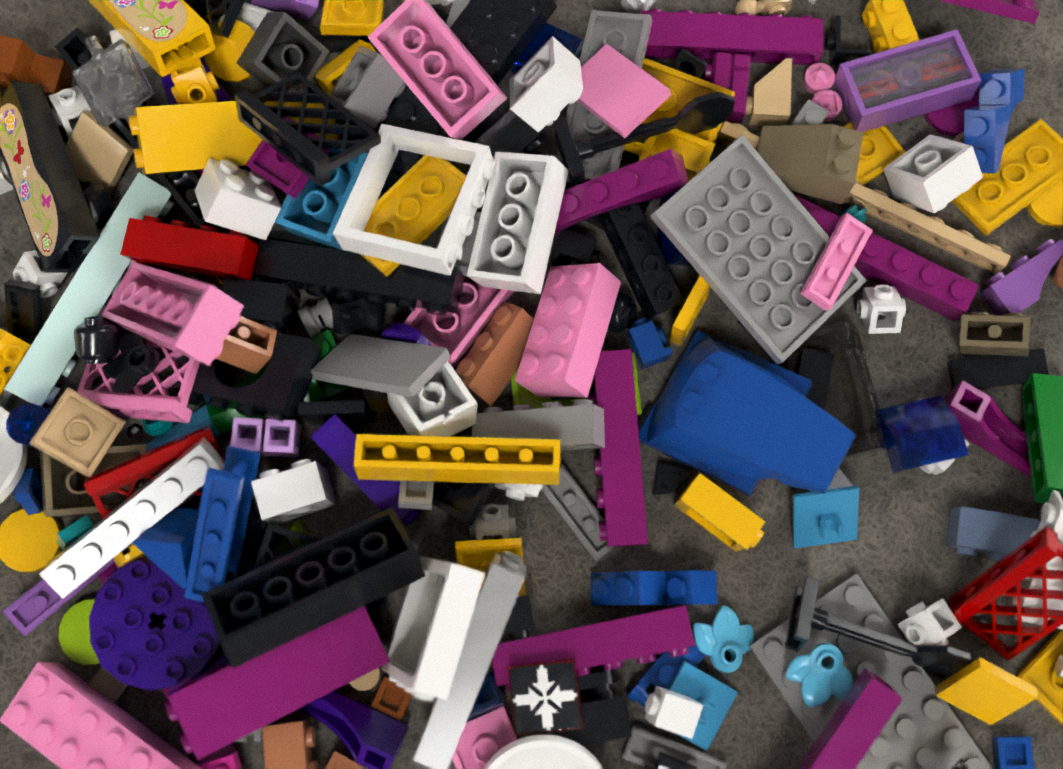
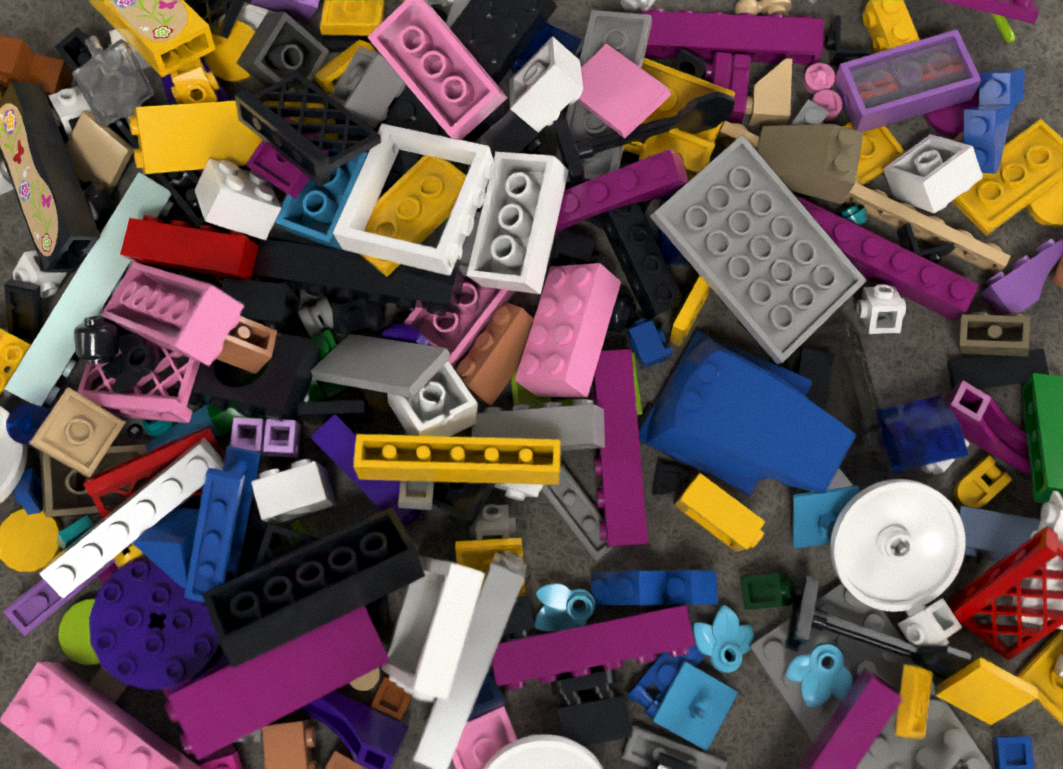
(545, 696): black tile -> none
(558, 607): none -> medium azure plate
(673, 711): white brick -> none
(767, 591): none -> dark green bracket
(836, 262): bright pink tile -> none
(897, 544): none -> white dish
(915, 703): none -> yellow tile
(934, 254): none -> black bracket
(974, 491): none -> yellow plate
(1004, 28): none -> lime piece

